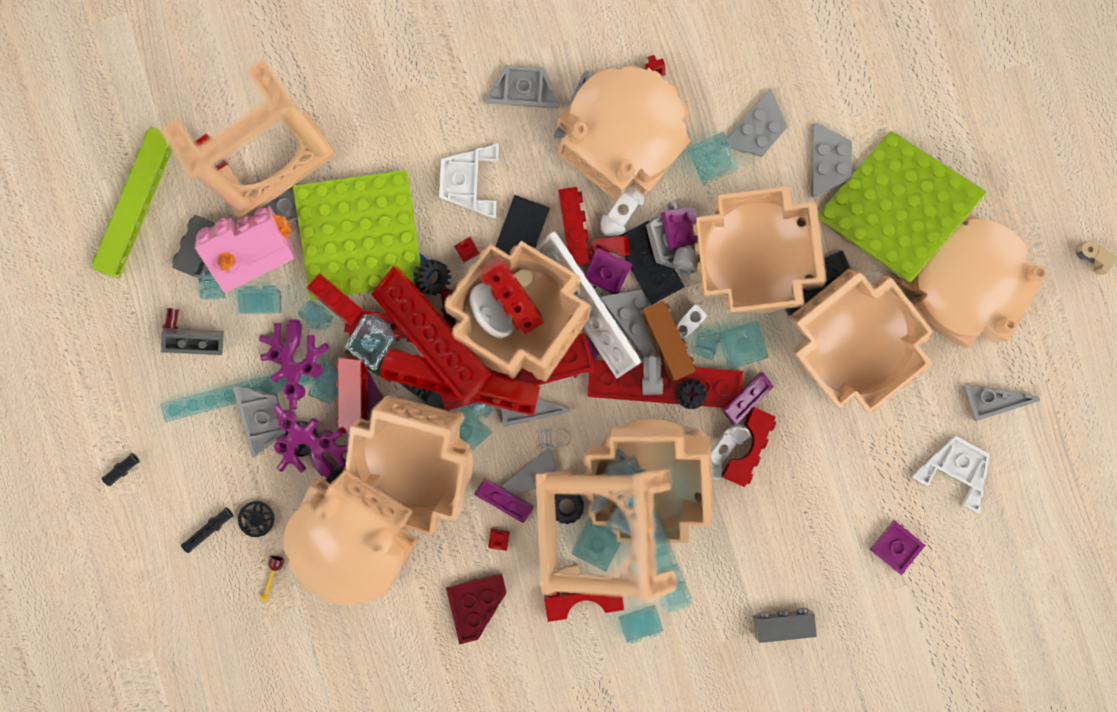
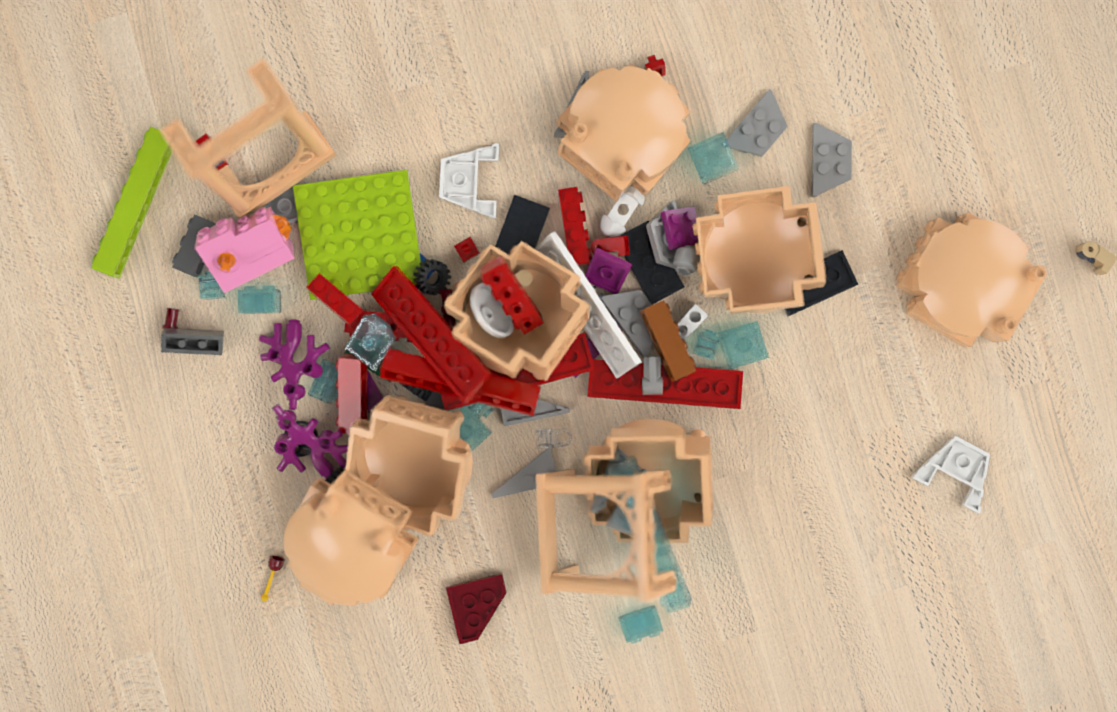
(120, 469): black pin -> none
(214, 524): black pin -> none
(221, 397): clear light blue plate -> none
(256, 519): black wheel -> none
(258, 417): light grey wing -> none
(315, 315): clear light blue brick -> none
(498, 539): red tile -> none
(503, 500): magenta tile -> none
(523, 88): light grey wing -> none
(559, 604): red arch -> none
(575, 514): black tyre -> none
(596, 545): clear light blue brick -> none
(684, 400): black gear -> none
(733, 435): white piece -> none
(740, 469): red arch -> none
(747, 398): magenta tile -> none
(785, 625): dark grey brick -> none
(861, 340): light nougat windscreen -> none
(897, 547): magenta plate -> none
(901, 206): lime plate -> none
(990, 402): light grey wing -> none

